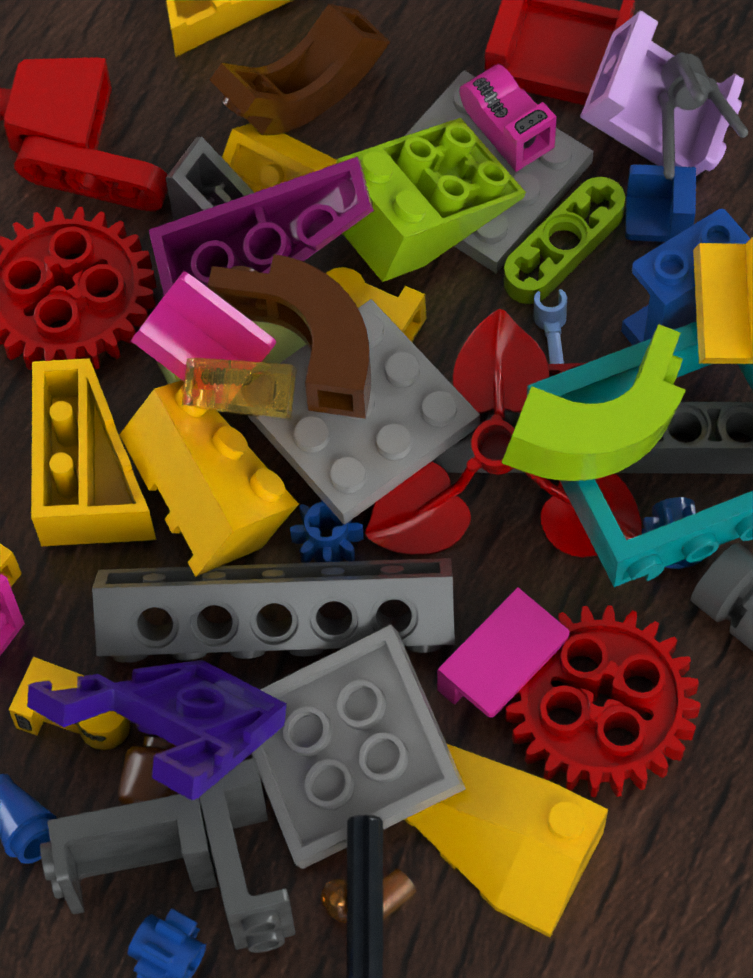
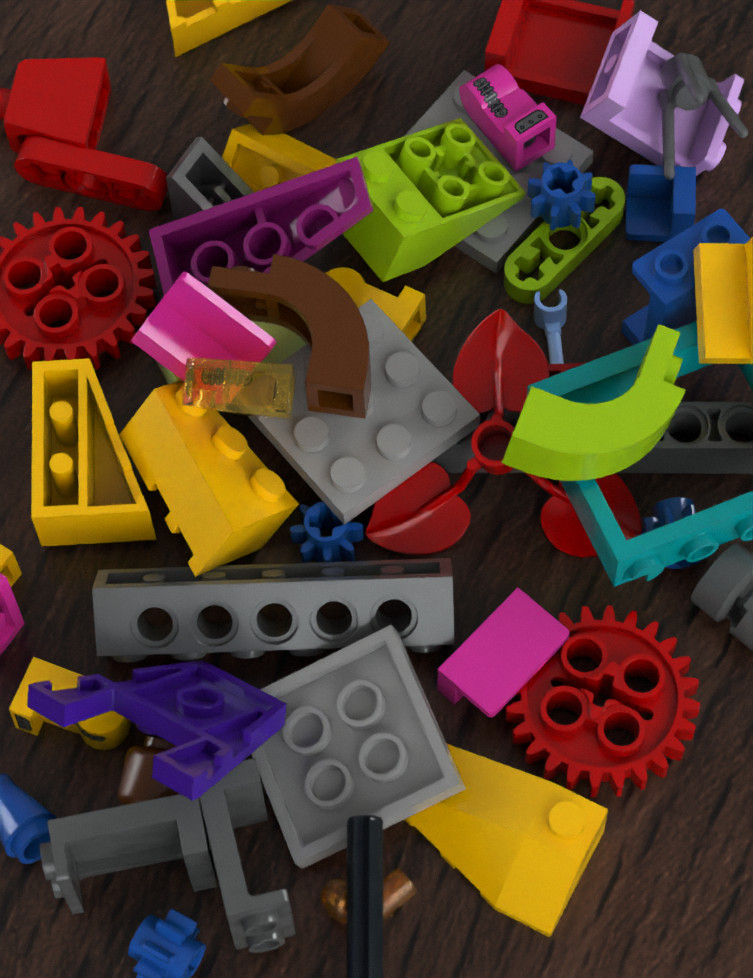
(561, 195): none -> blue gear

